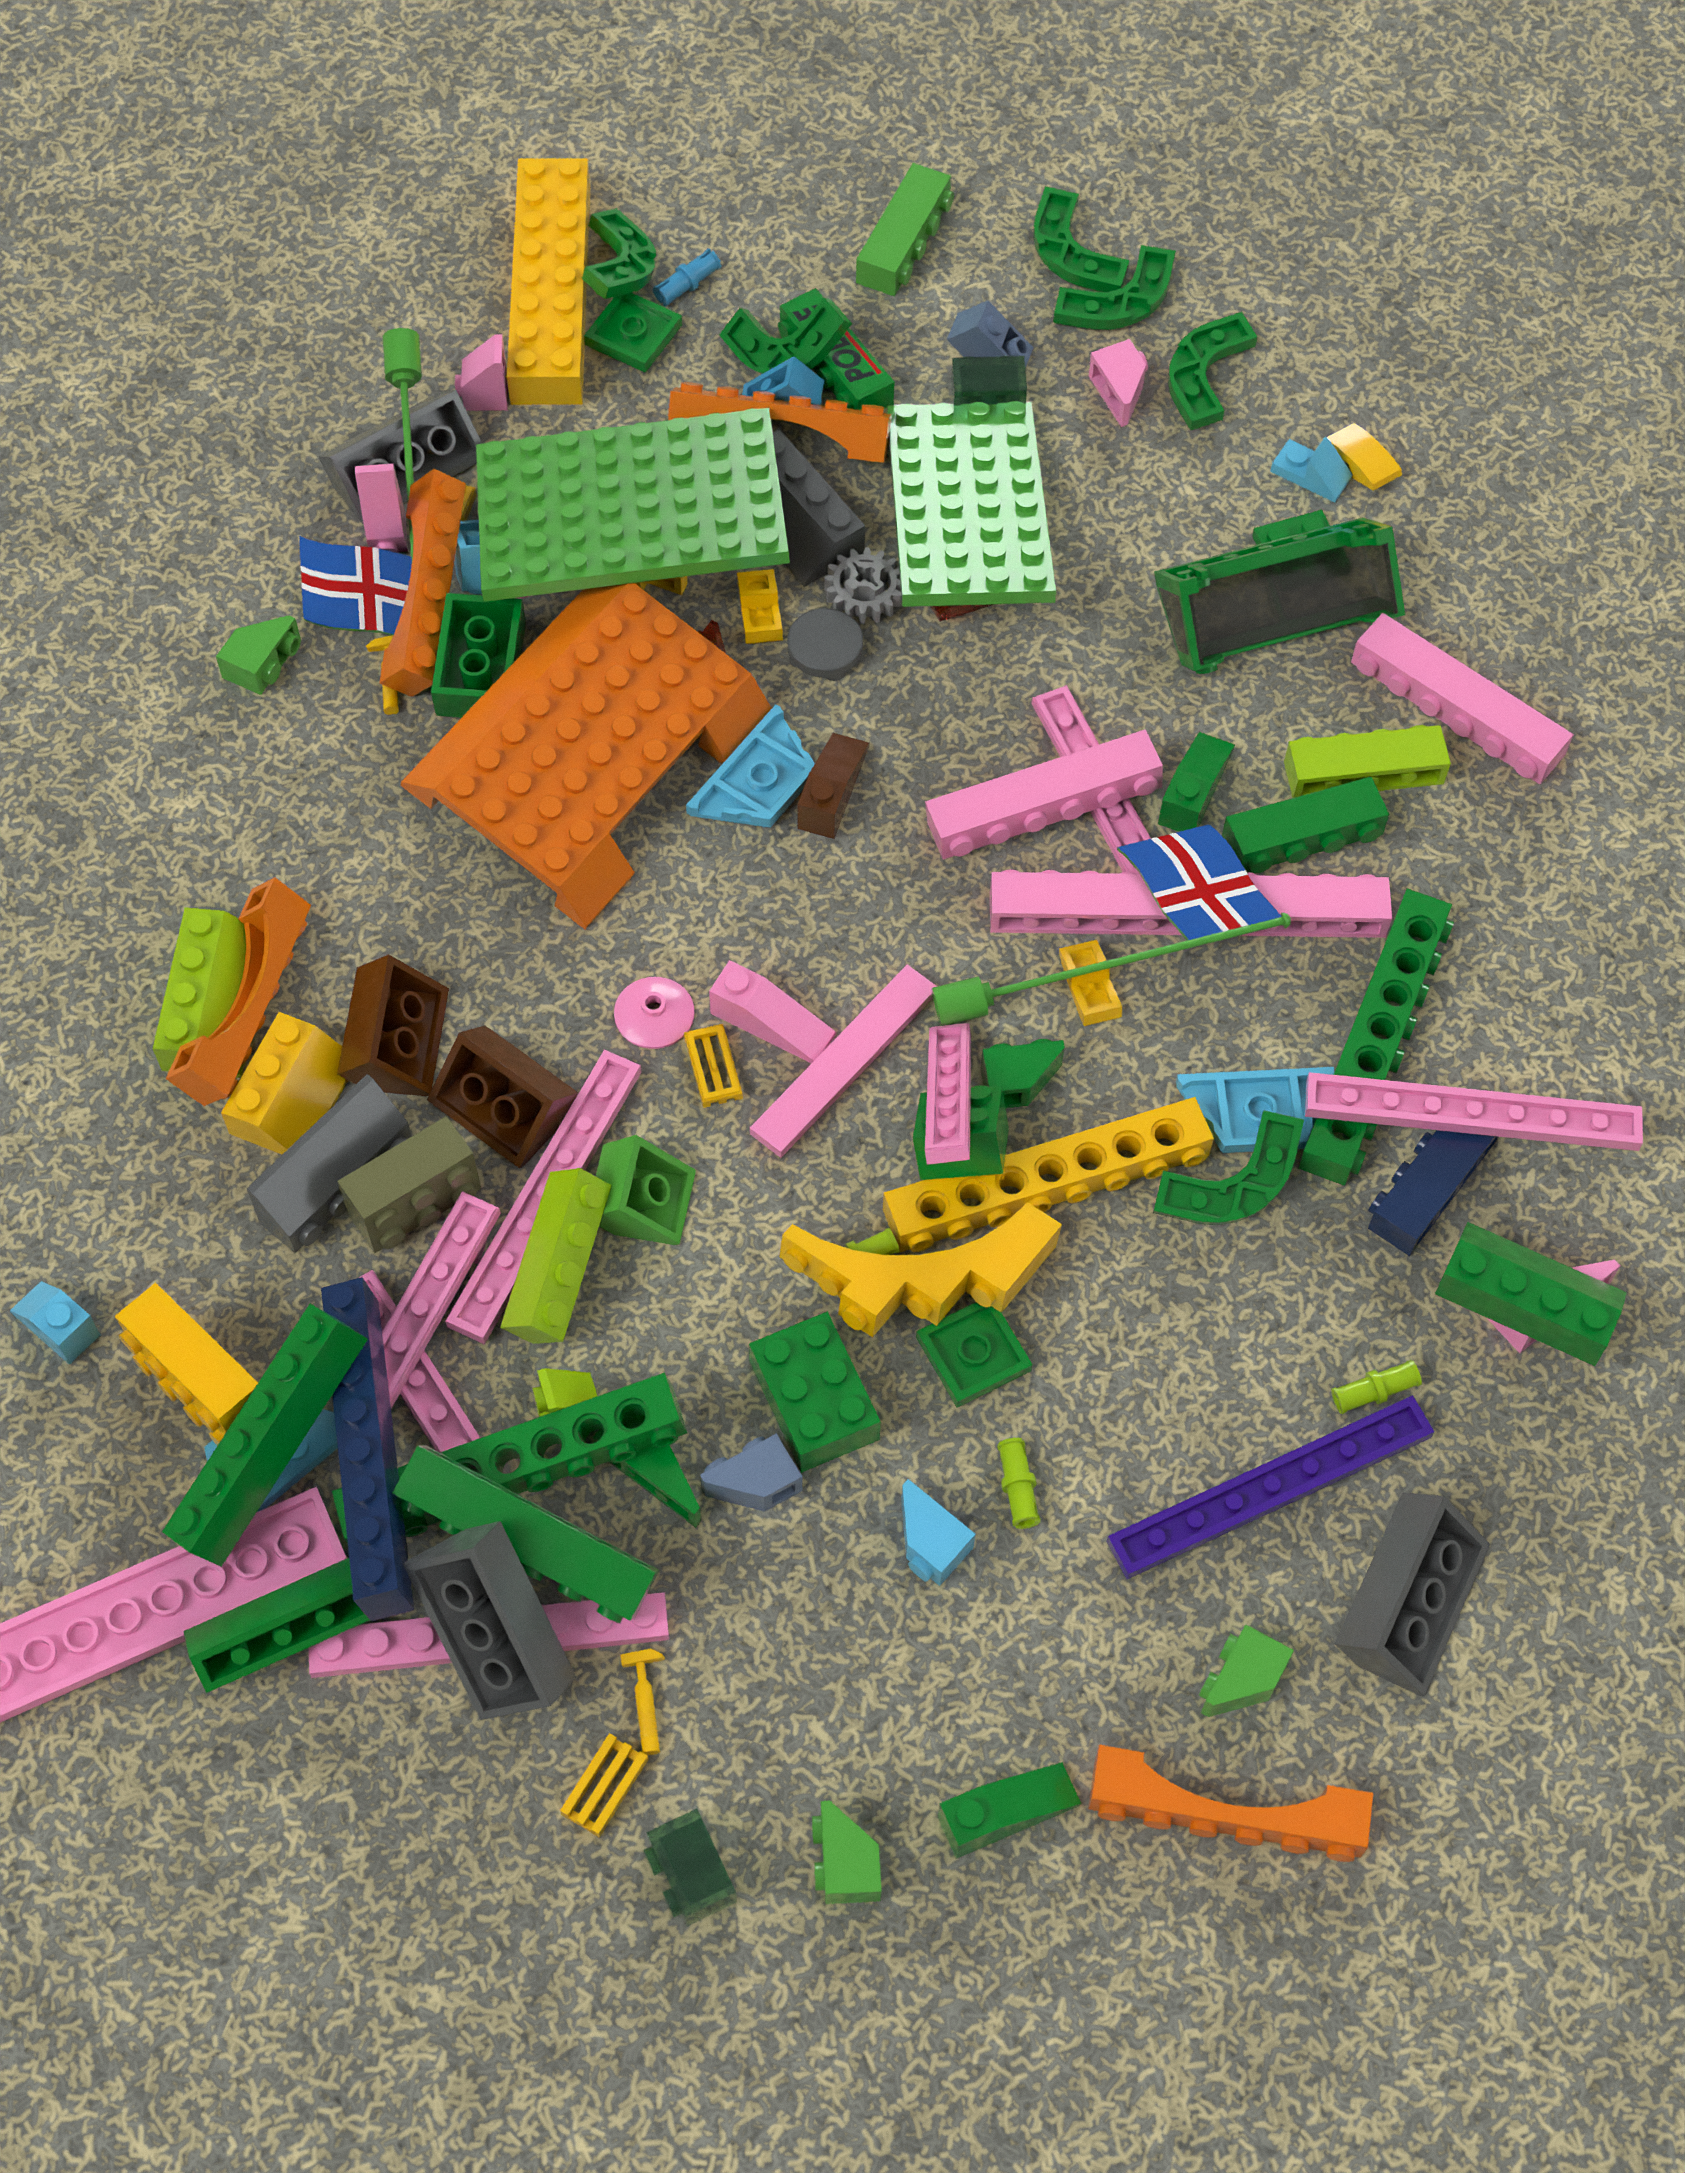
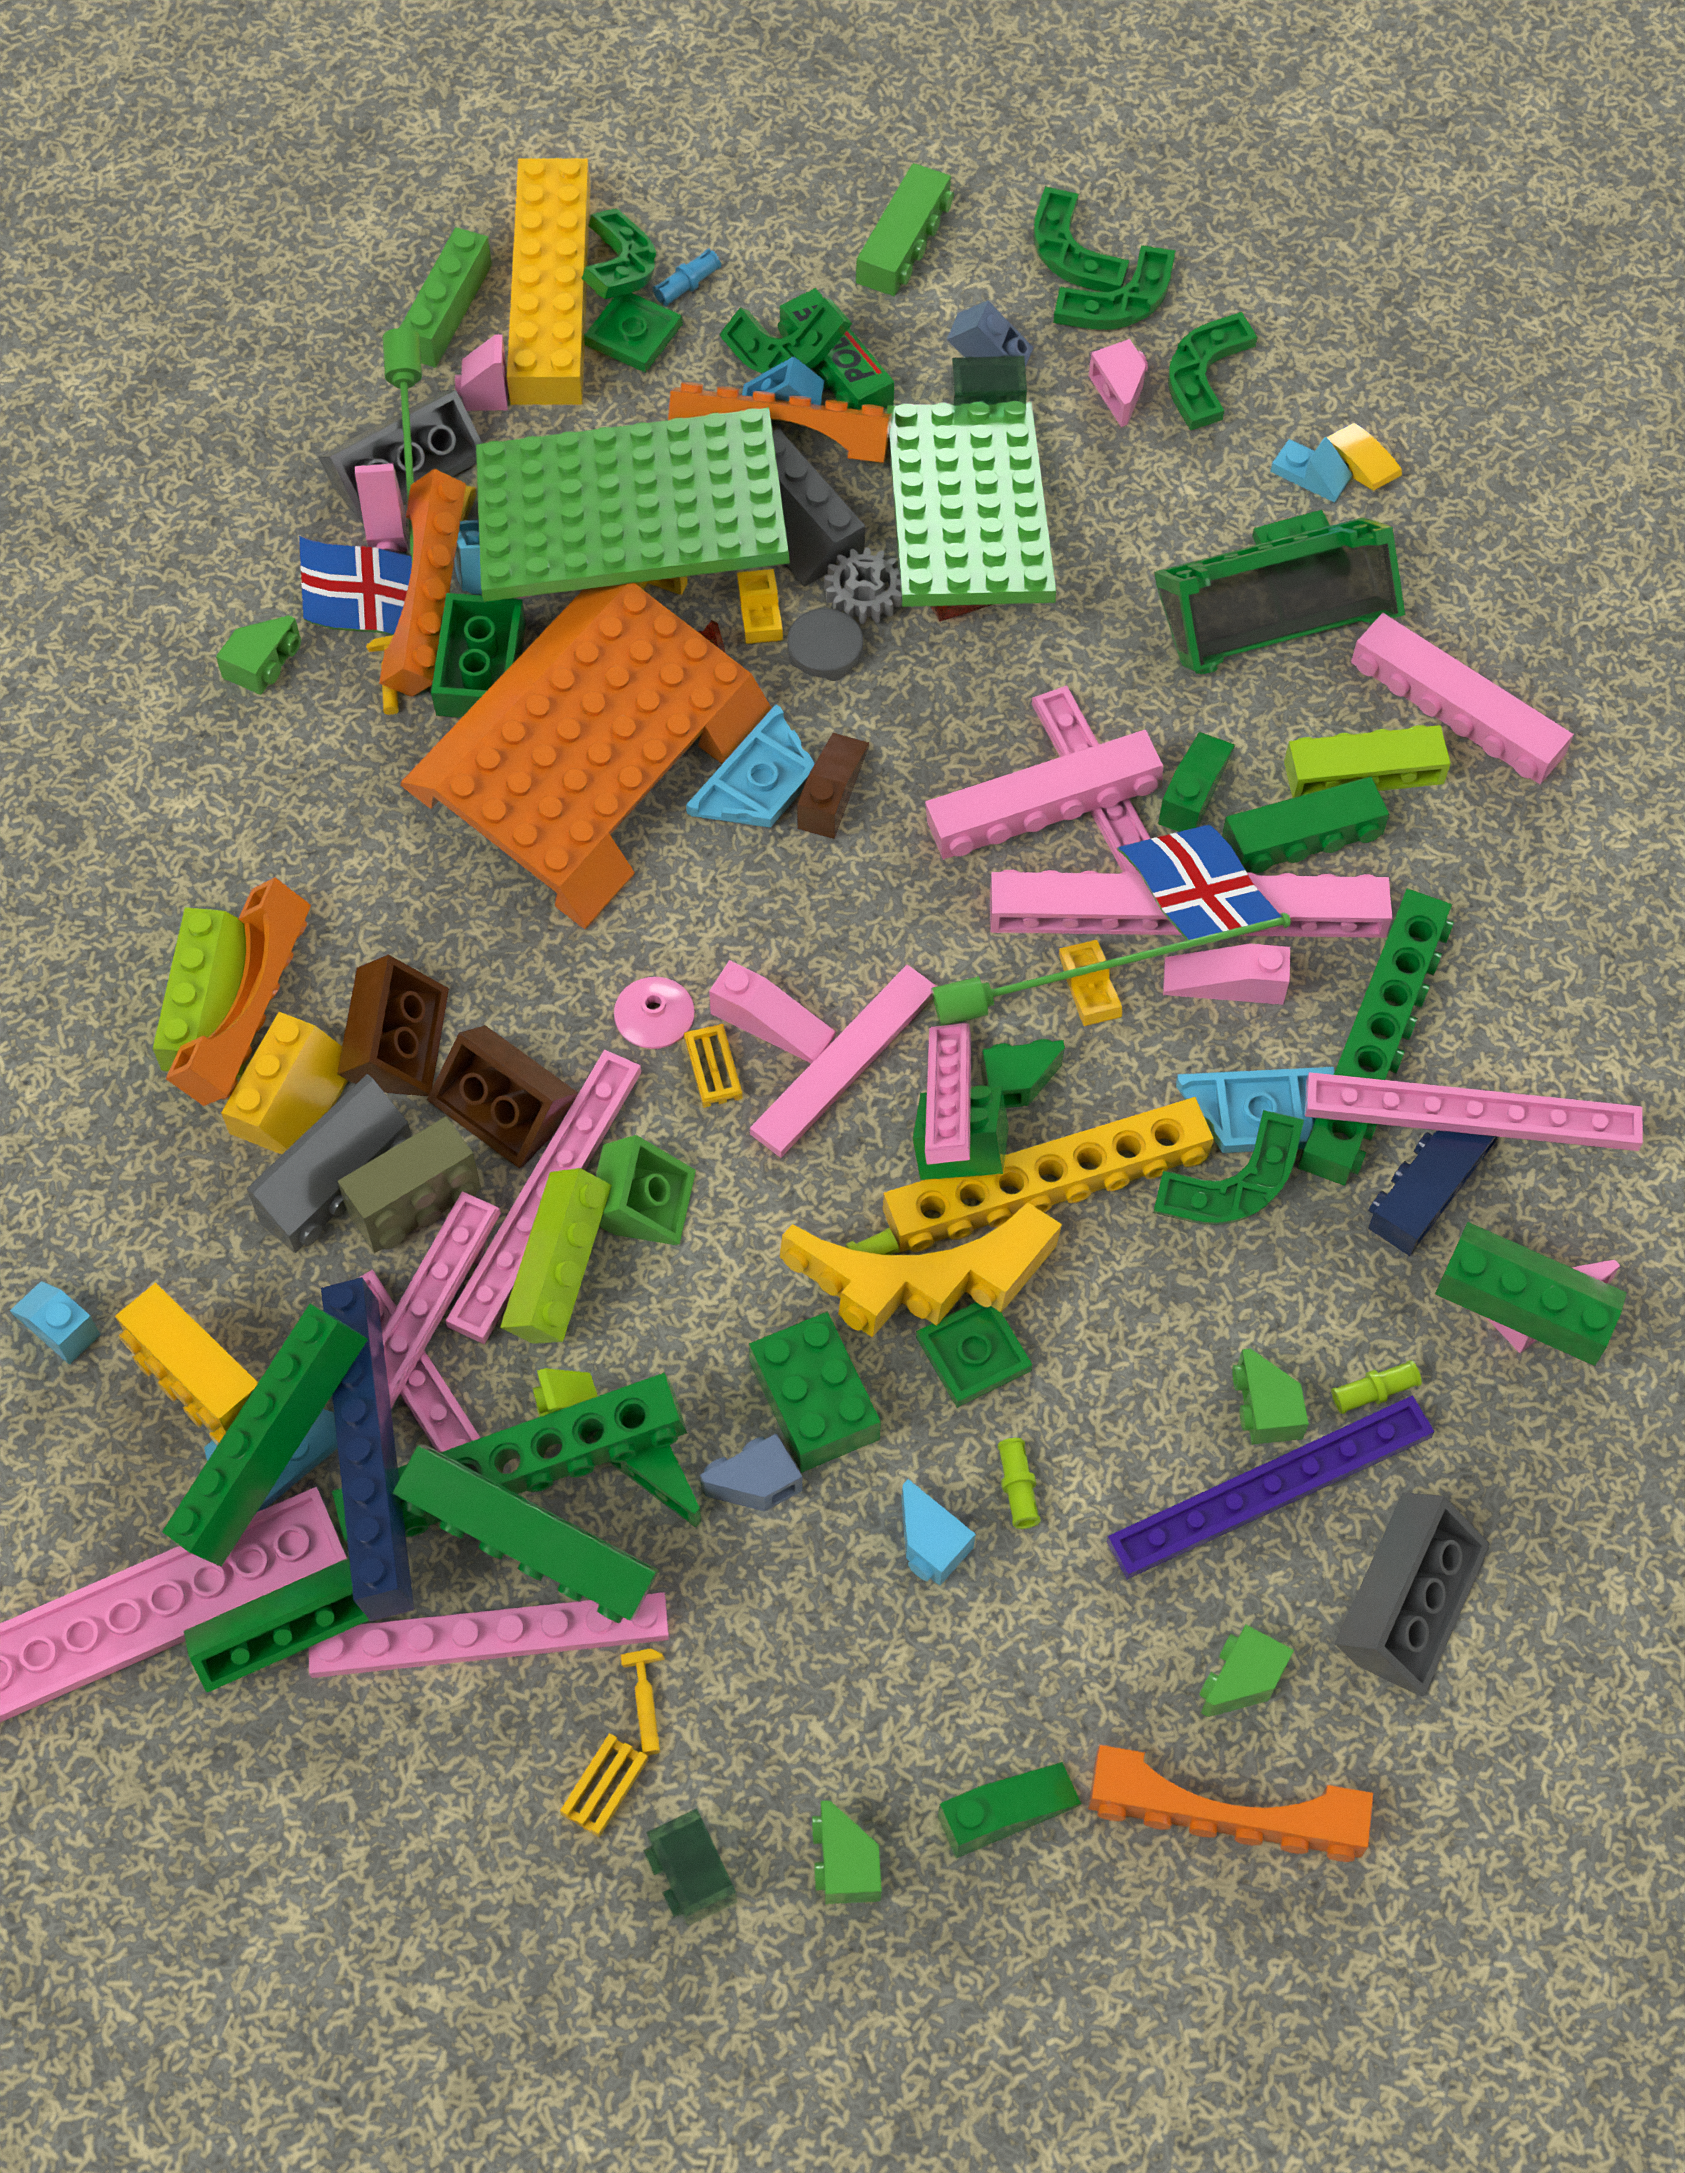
(448, 292): none -> bright green brick
(491, 1622): dark grey slope -> none
(1230, 973): none -> bright pink slope
(1272, 1400): none -> bright green slope

